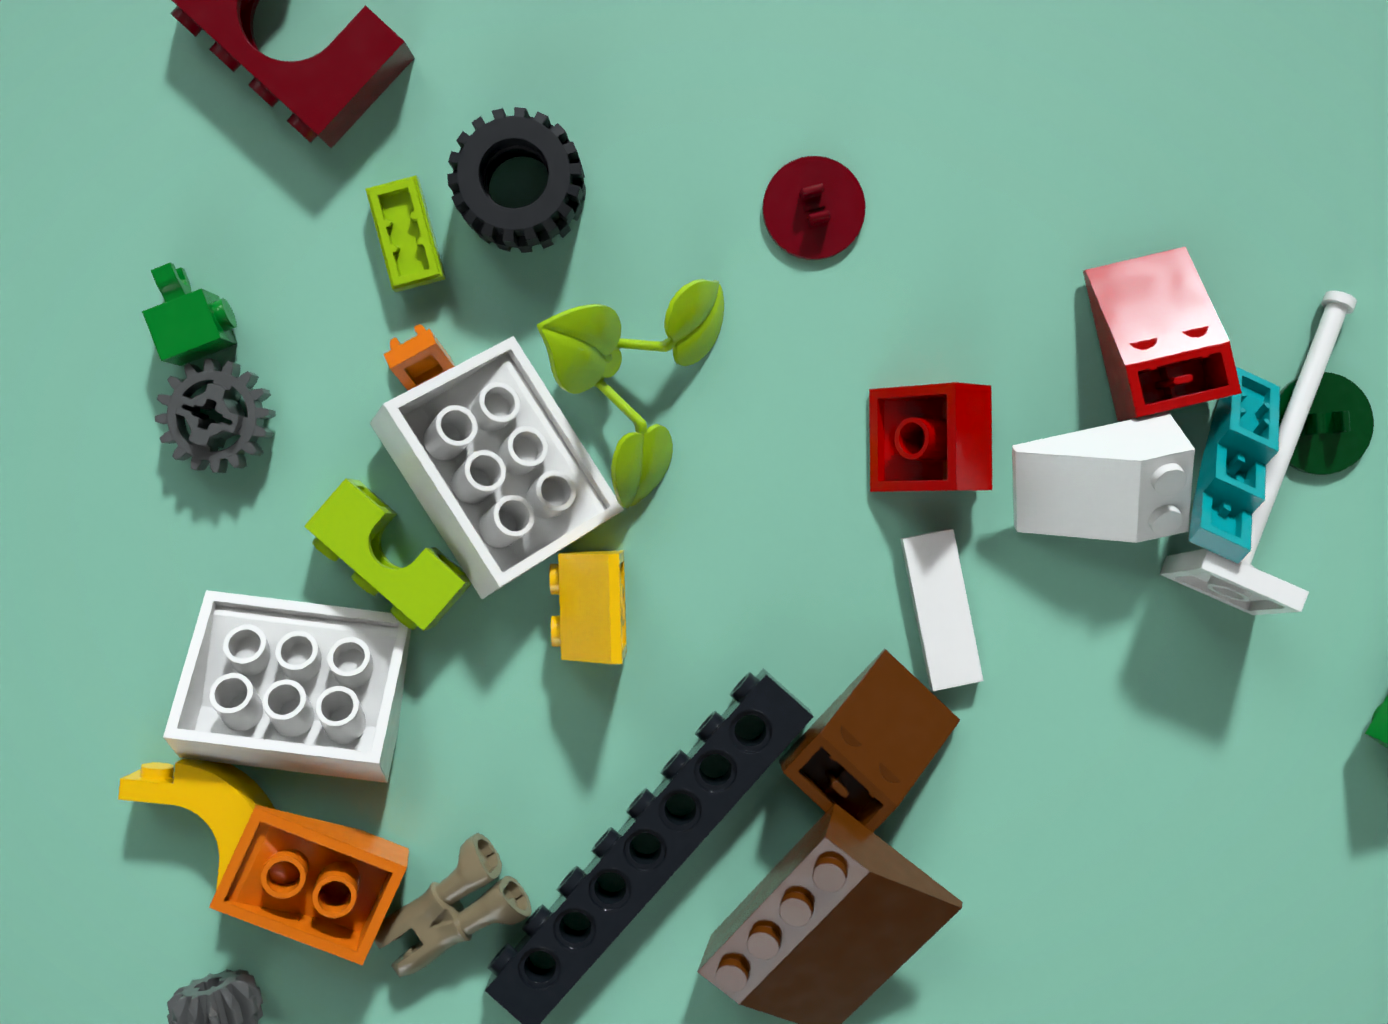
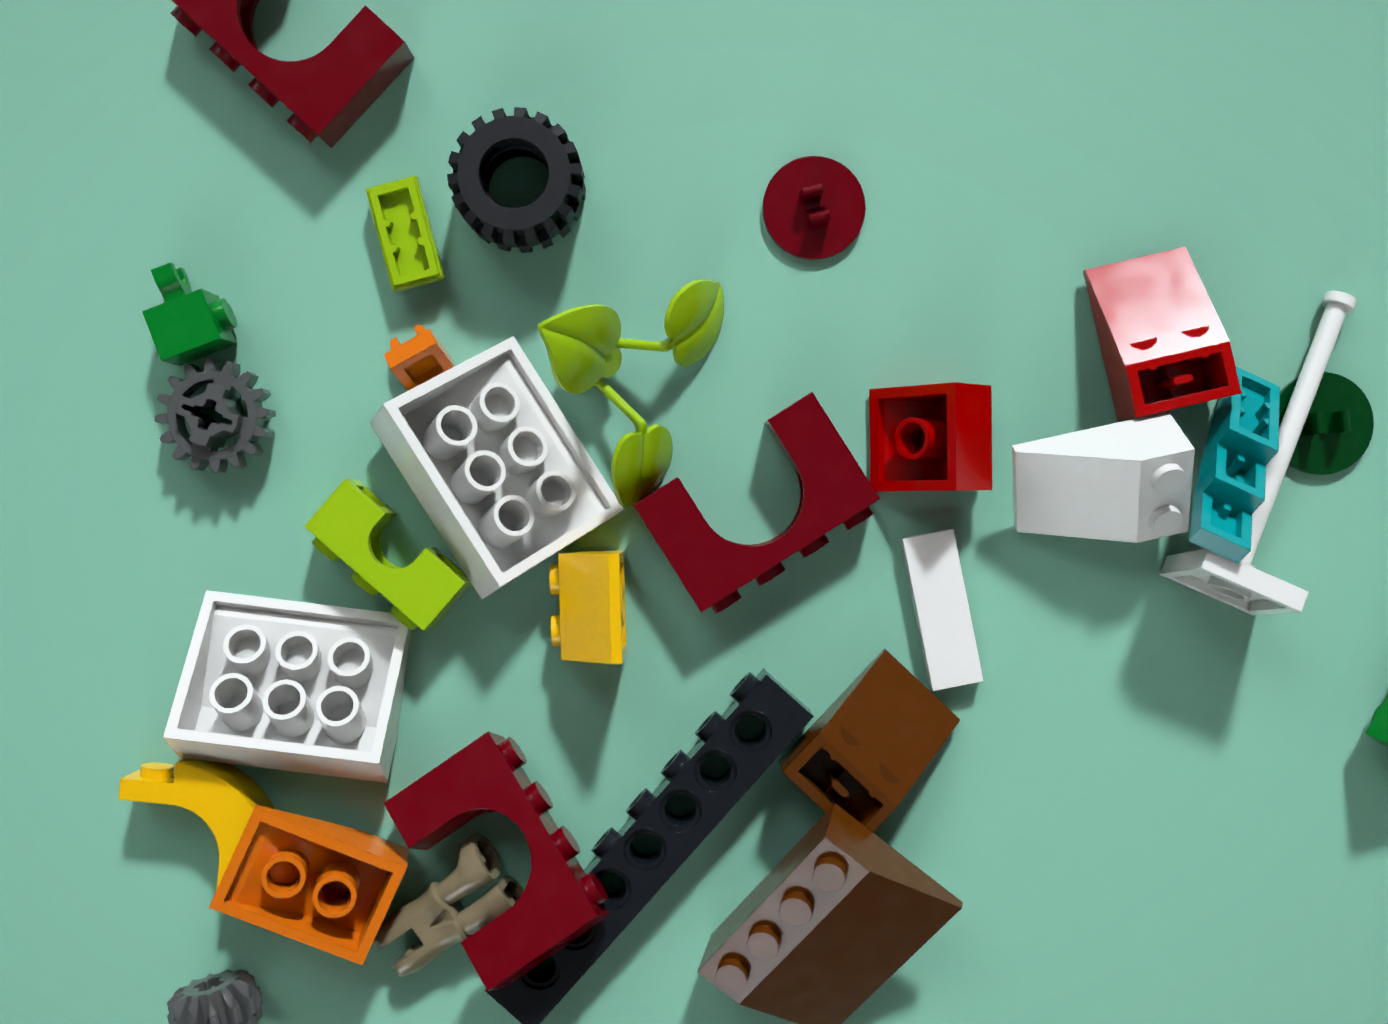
(559, 896): none -> dark red arch
(830, 494): none -> dark red arch

